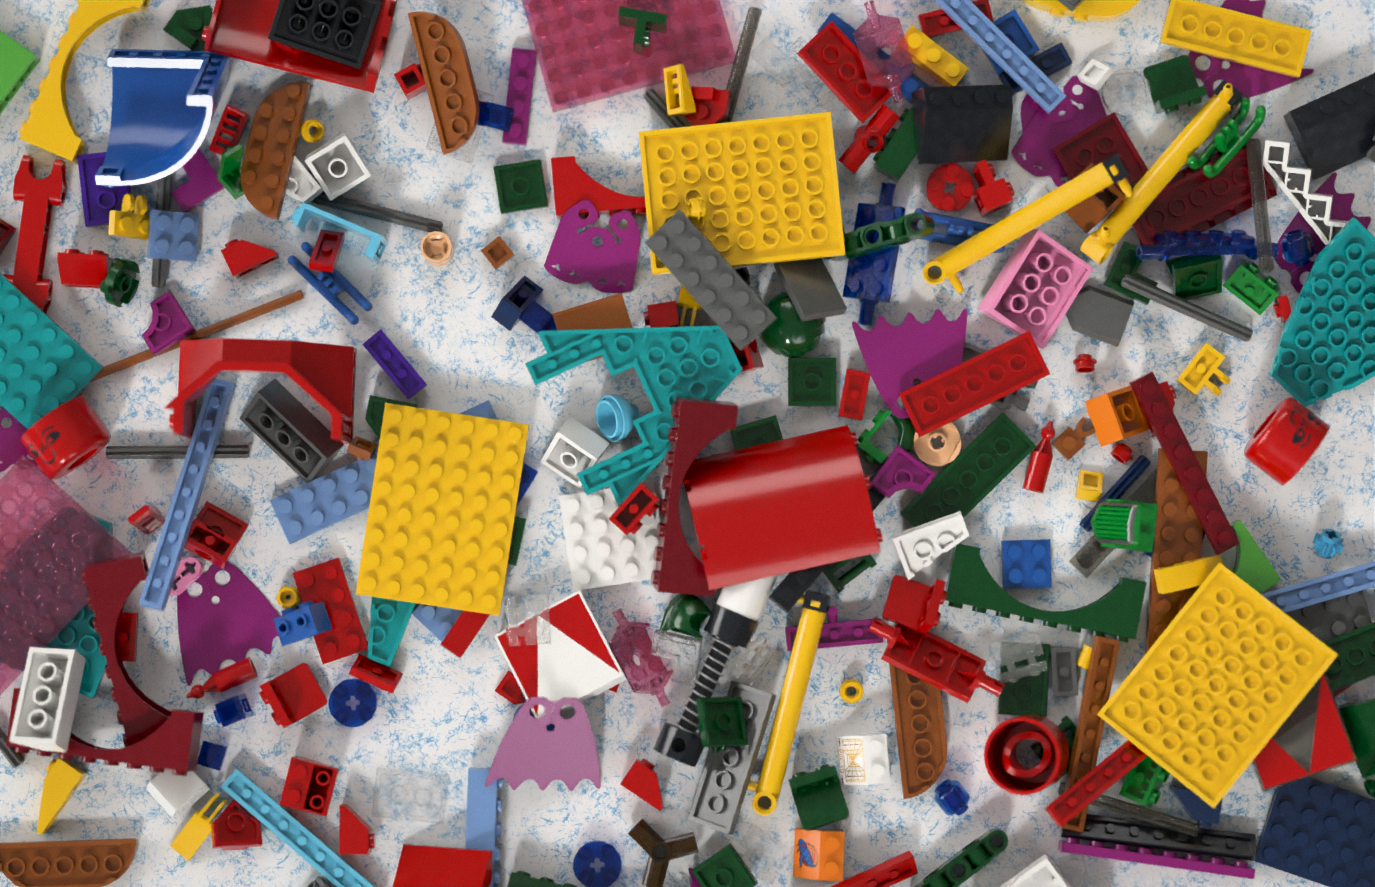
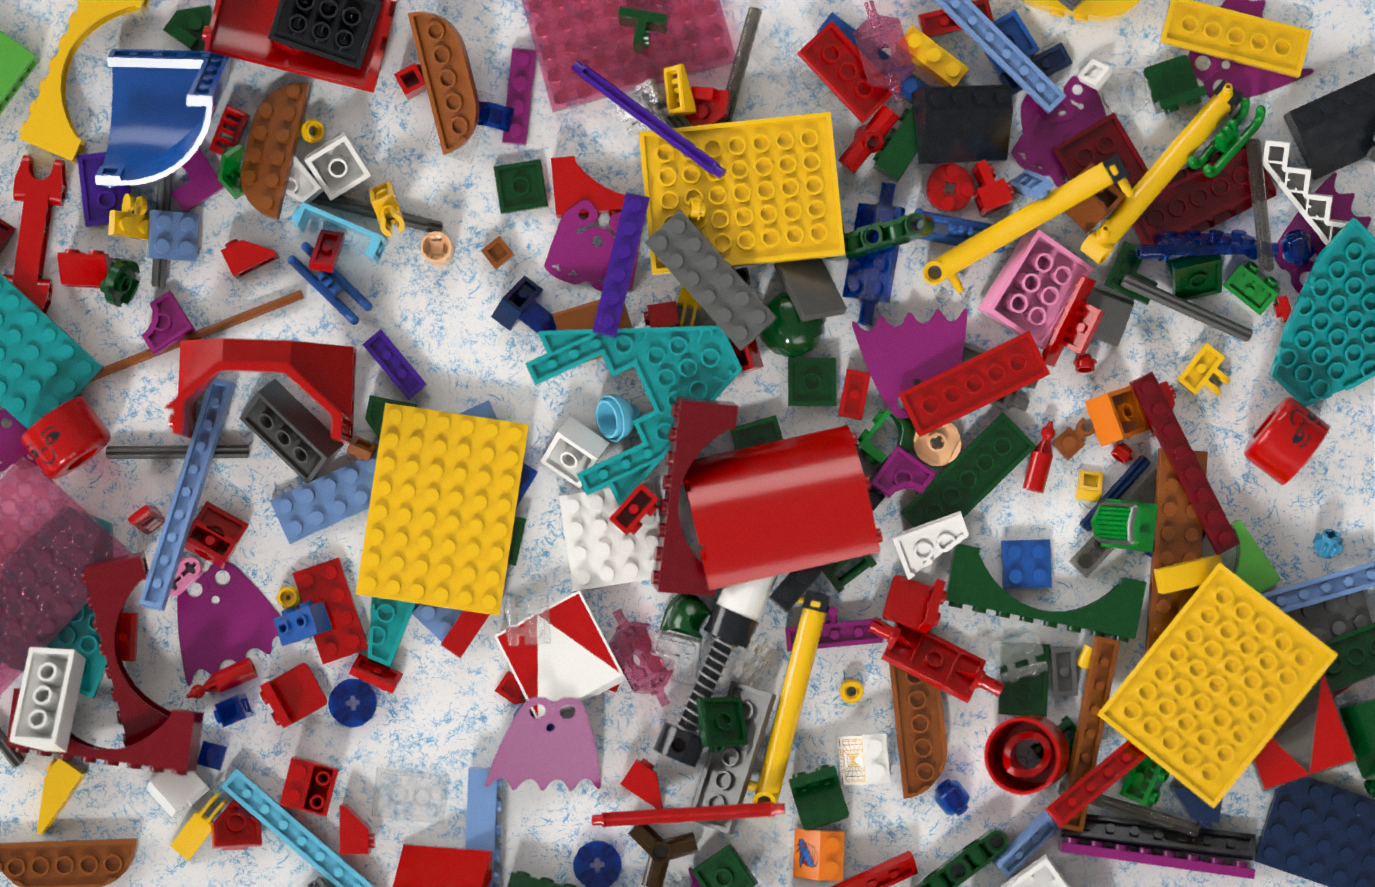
(386, 207): none -> yellow plate
(620, 265): none -> dark purple plate
(647, 96): none -> clear plate
(650, 120): none -> dark purple piece
(688, 814): none -> red piece
(1025, 844): none -> medium blue plate
(1031, 184): none -> medium blue plate
(1076, 324): none -> red bracket

